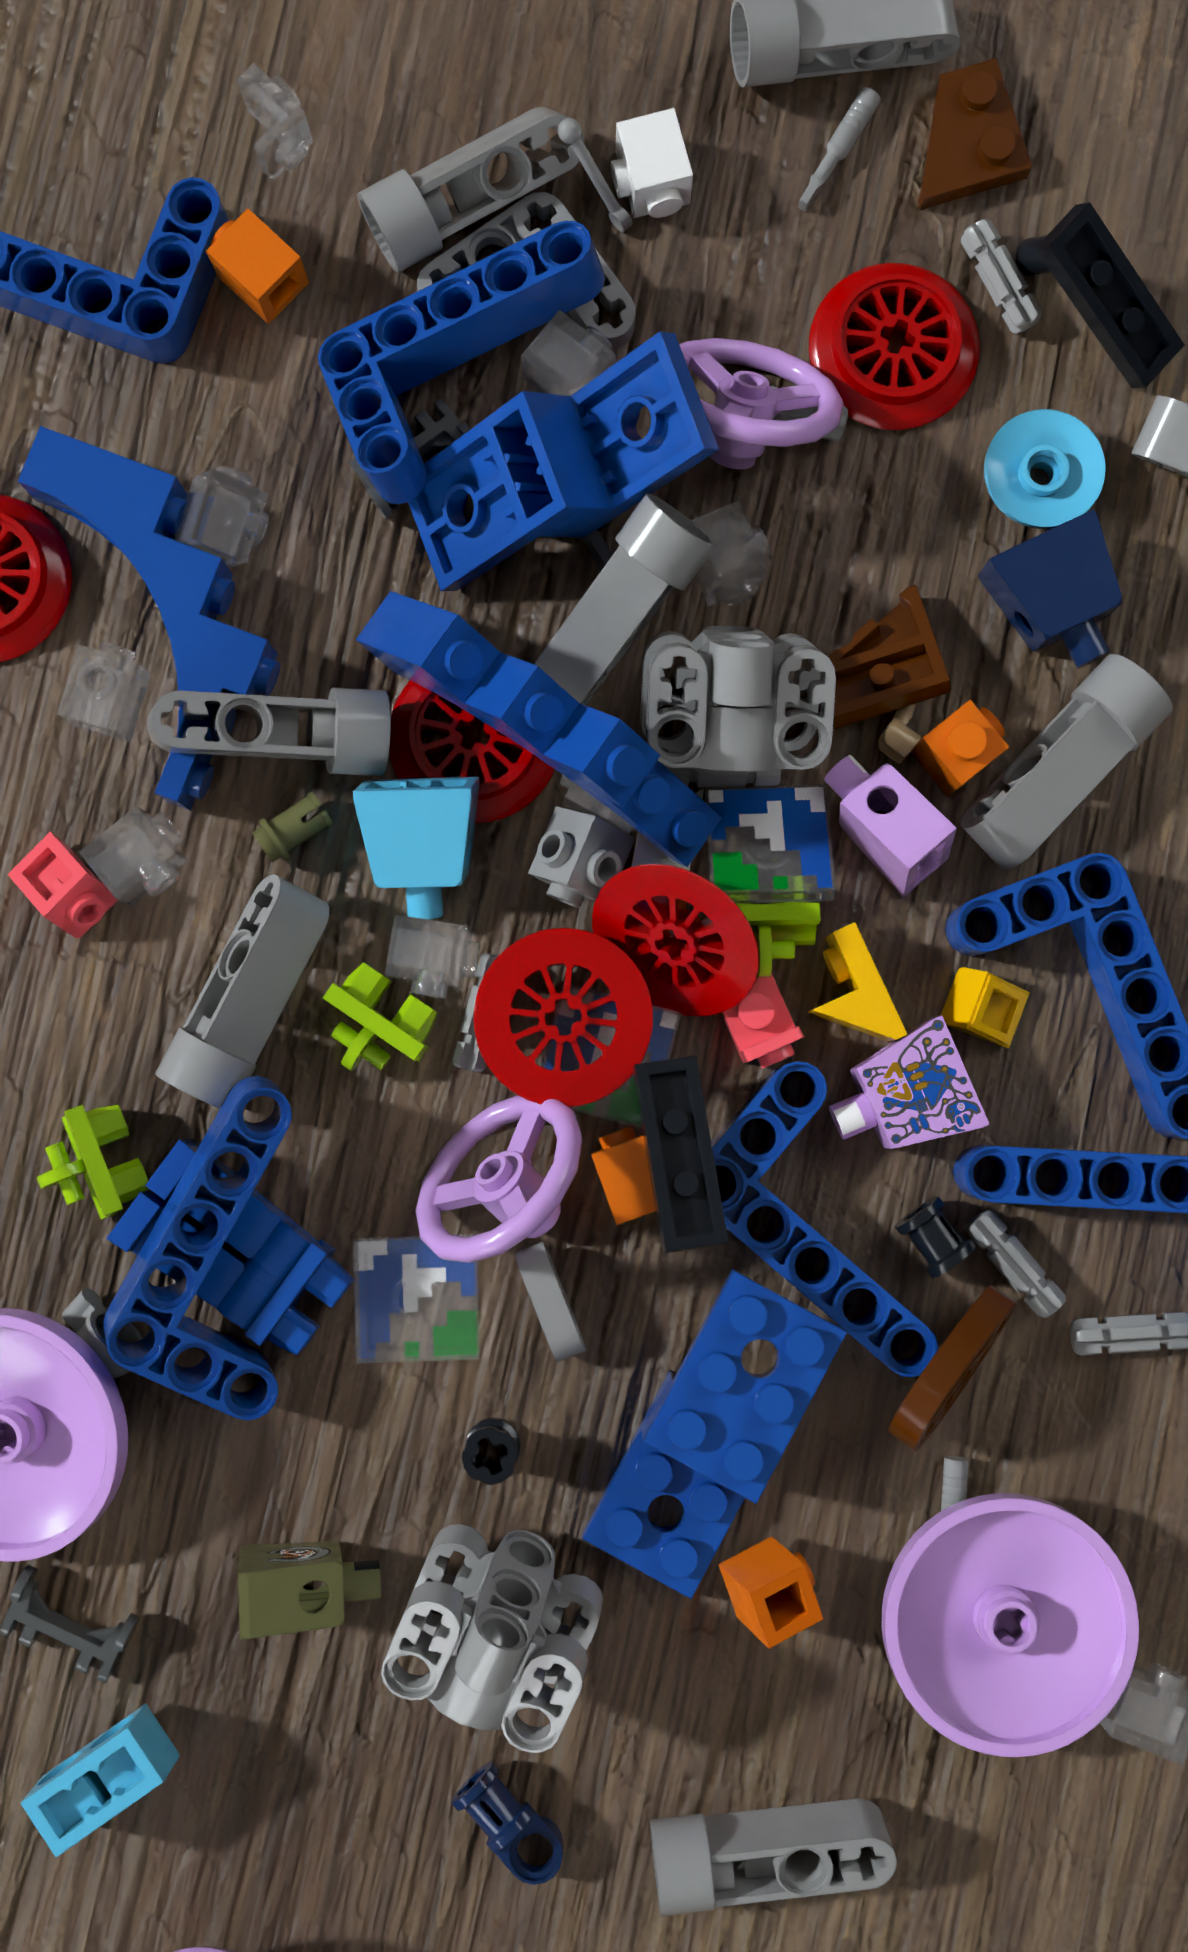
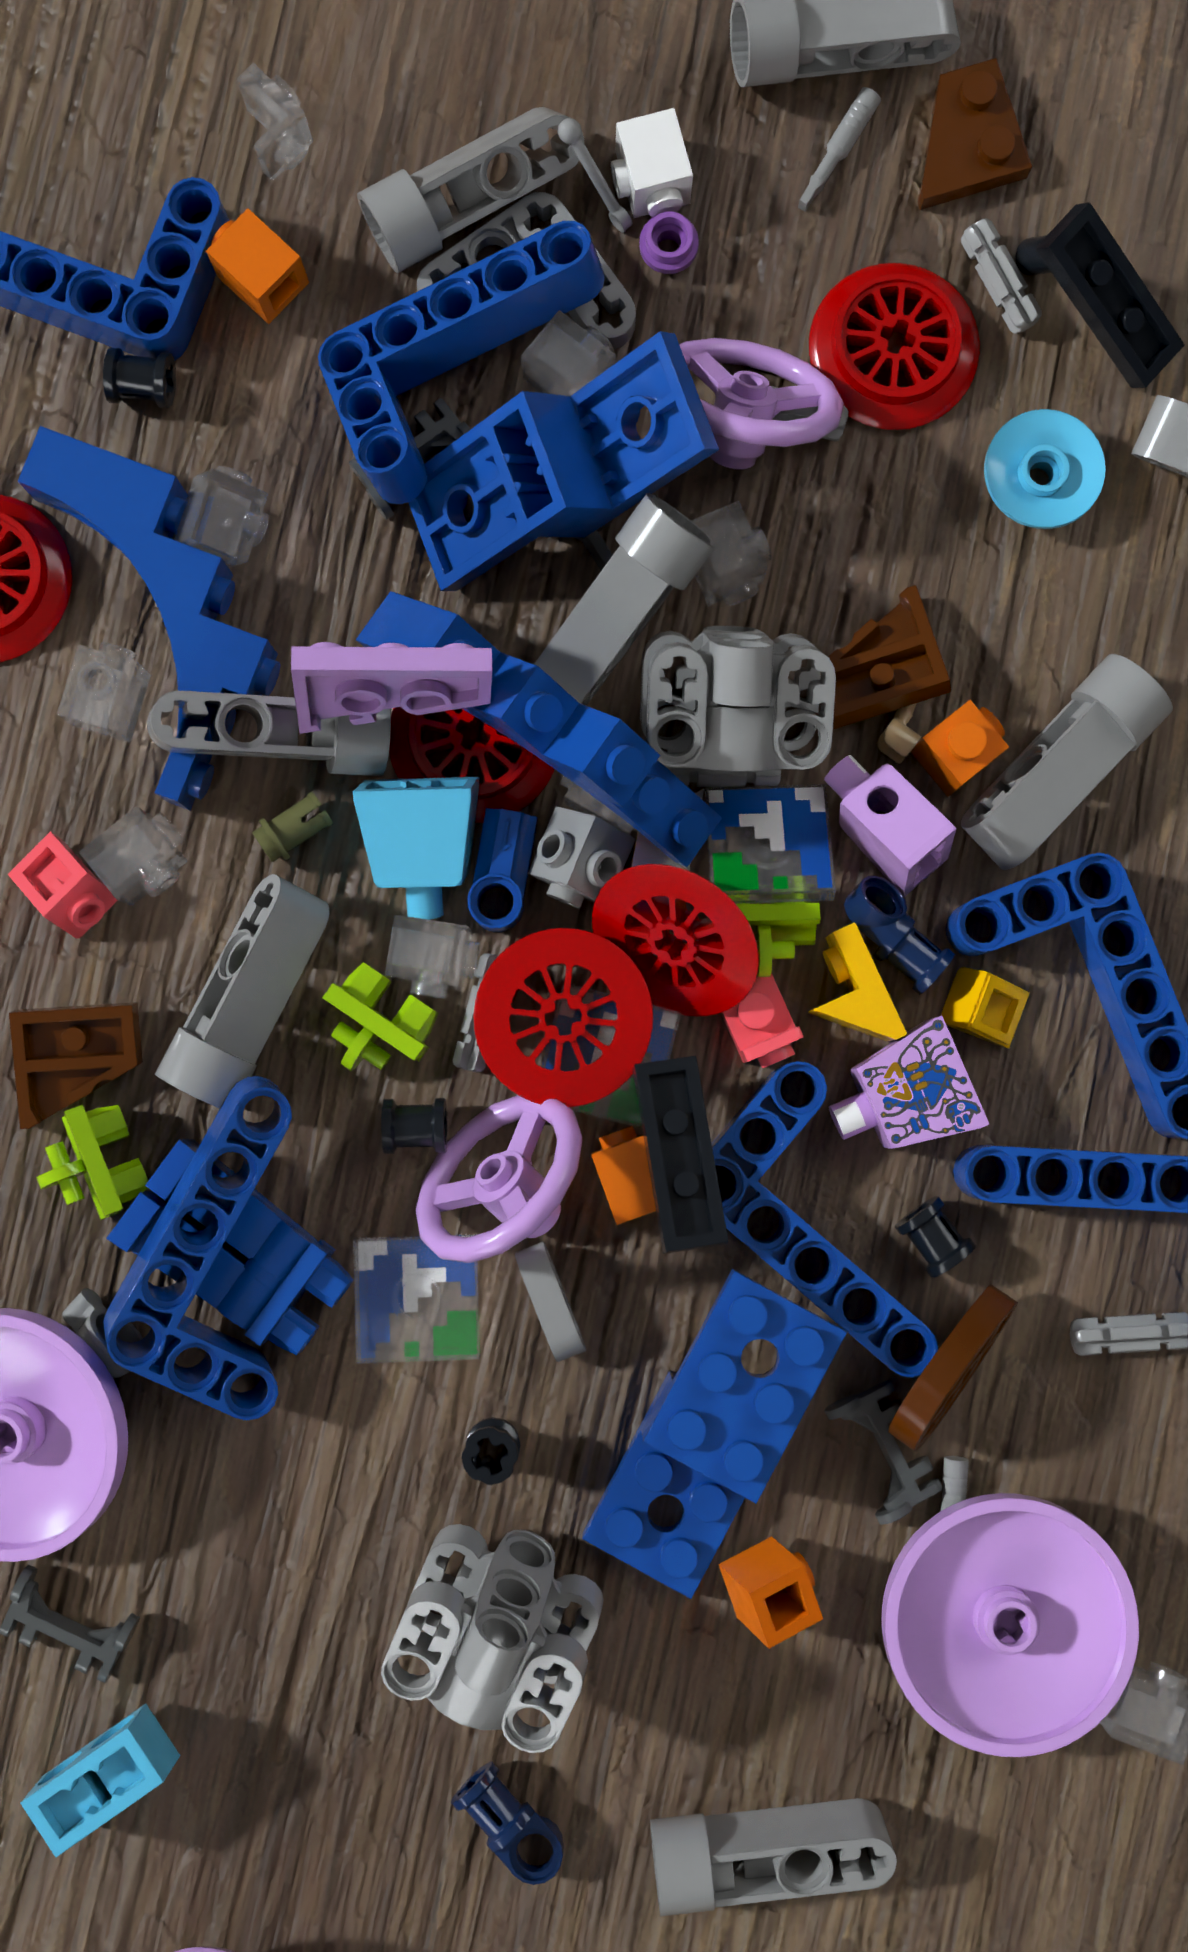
(70, 1053): none -> reddish brown wing
(139, 377): none -> black bush
(274, 1590): olive torso -> none
(366, 680): none -> lavender wing
(414, 1126): none -> black bush
(503, 863): none -> blue piece
(673, 227): none -> medium lavender plate
(895, 932): none -> dark blue connector
(903, 1489): none -> dark grey piece
(1015, 1263): light grey axle -> none
(1058, 588): dark blue torso -> none

